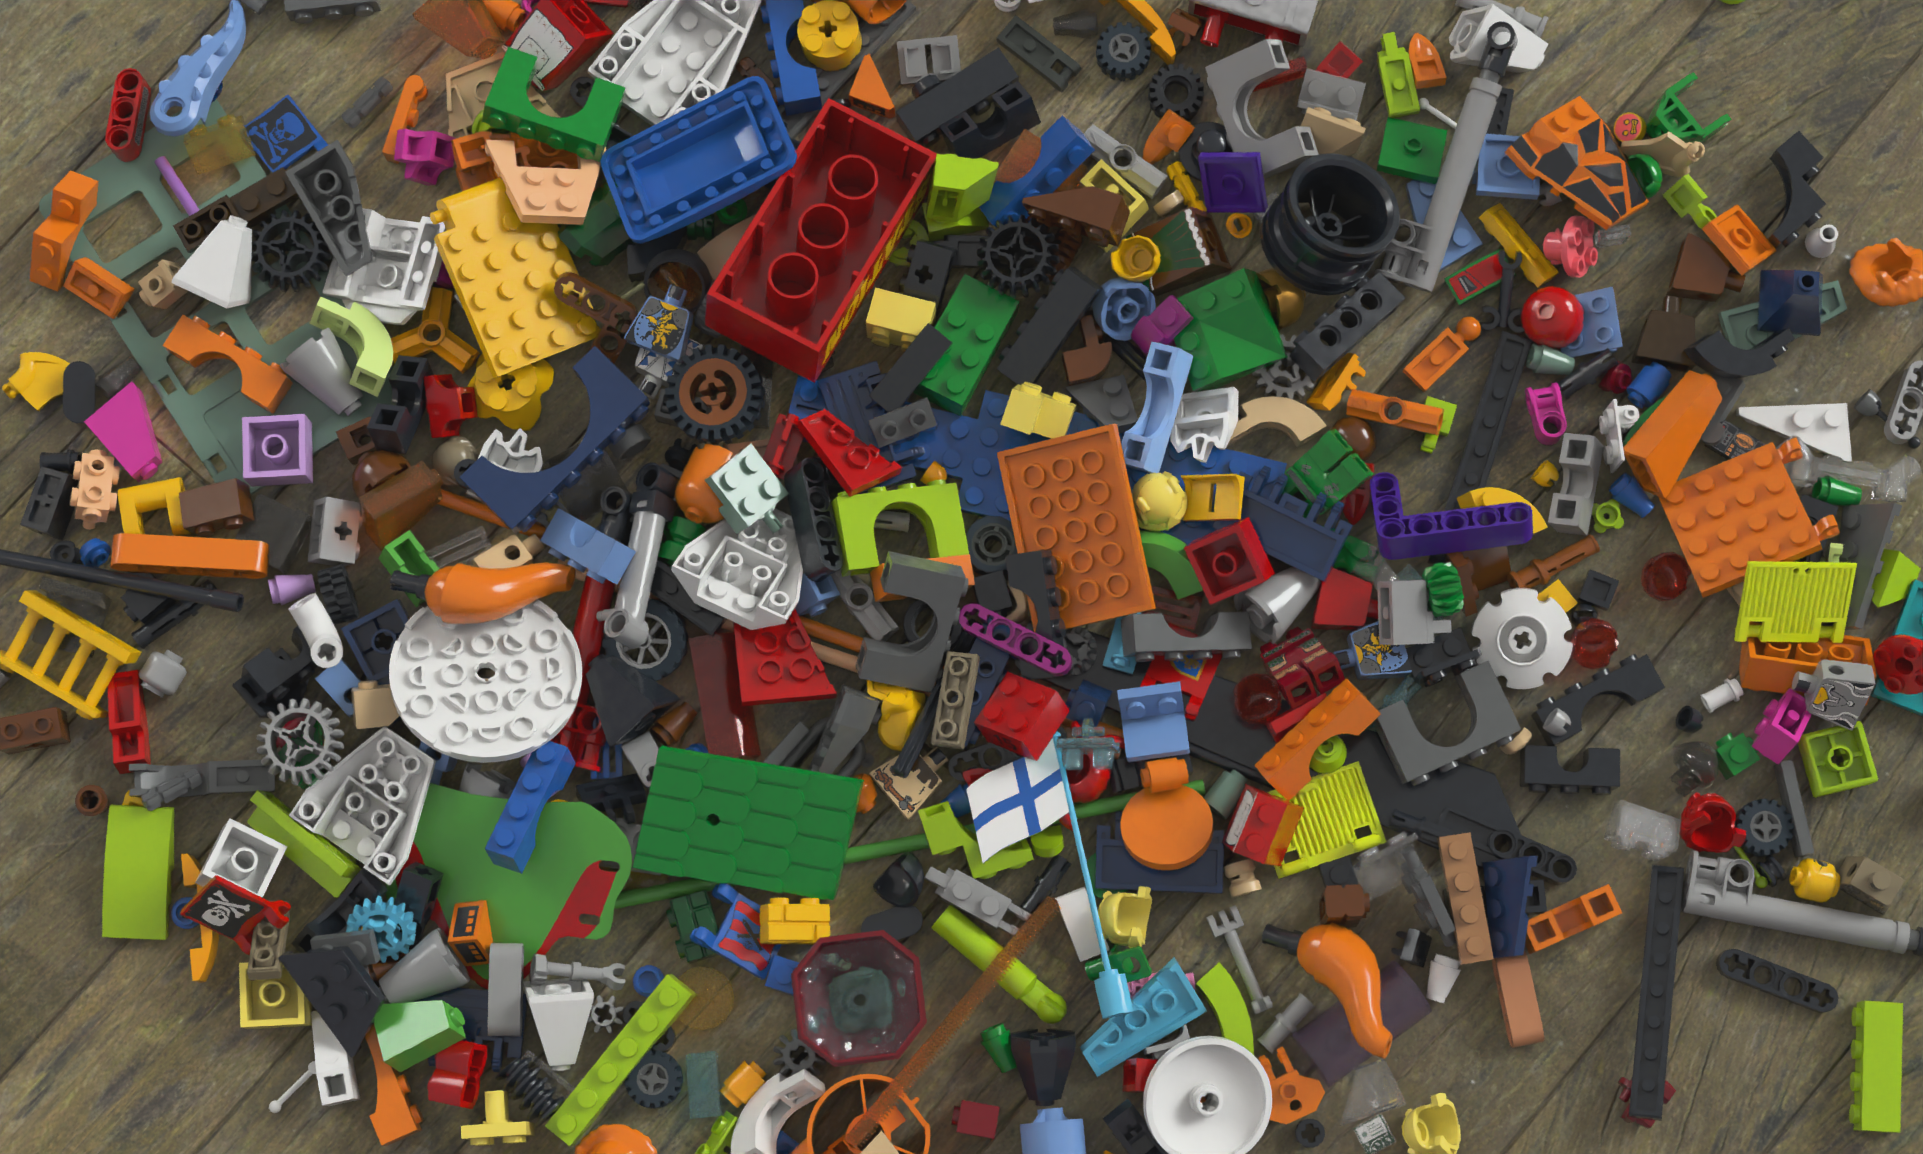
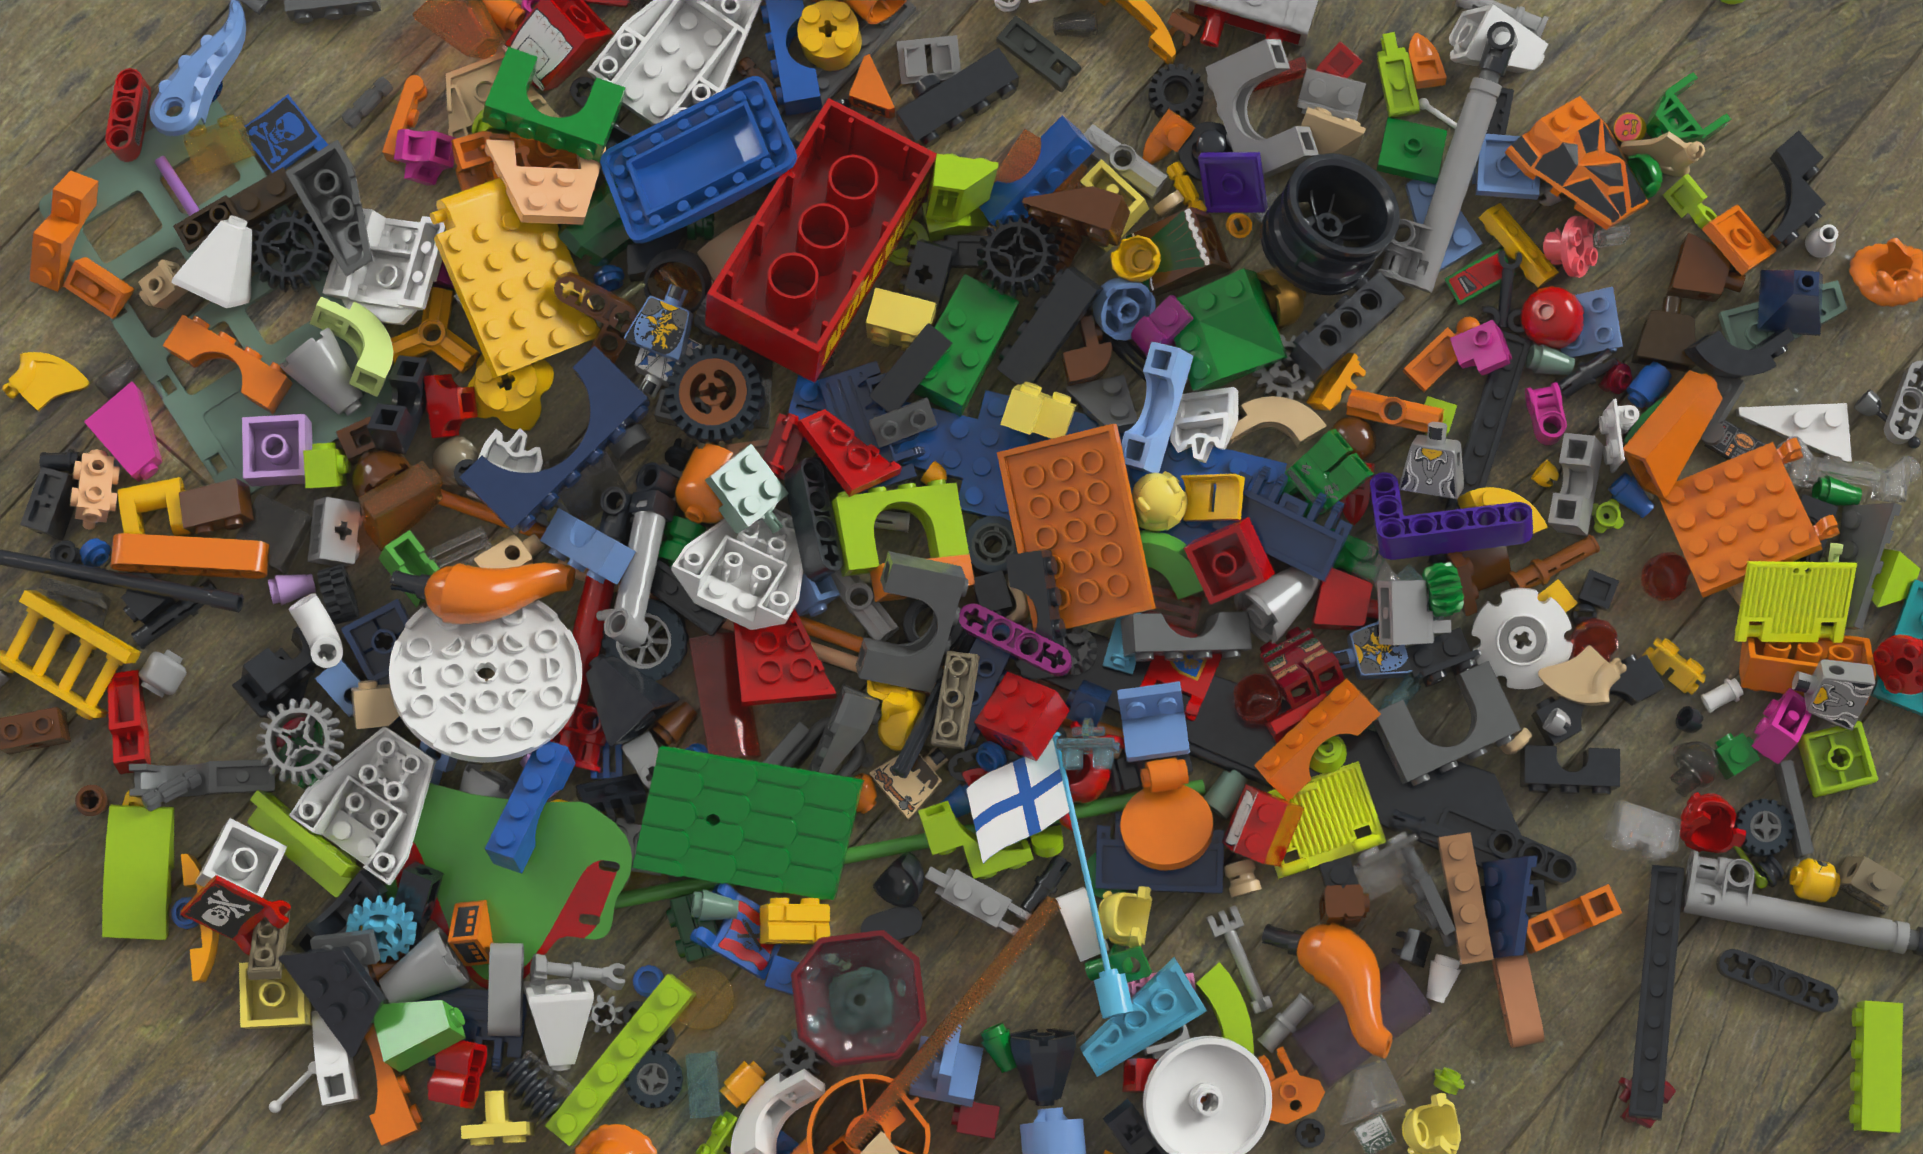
(79, 391): black tile -> none
(325, 466): none -> lime brick
(609, 277): none -> blue plate
(713, 906): none -> sand green cone
(732, 220): green plate -> none
(952, 1073): none -> medium blue bracket
(983, 949): lime piece -> none
(990, 756): none -> blue plate
(1011, 115): black arch -> none
(1124, 41): black wheel -> none
(1434, 464): none -> light grey torso
(1448, 1080): none -> lime plate
(1482, 347): none -> dark pink brick
(1584, 678): none -> tan arm
(1685, 671): none -> yellow hinge

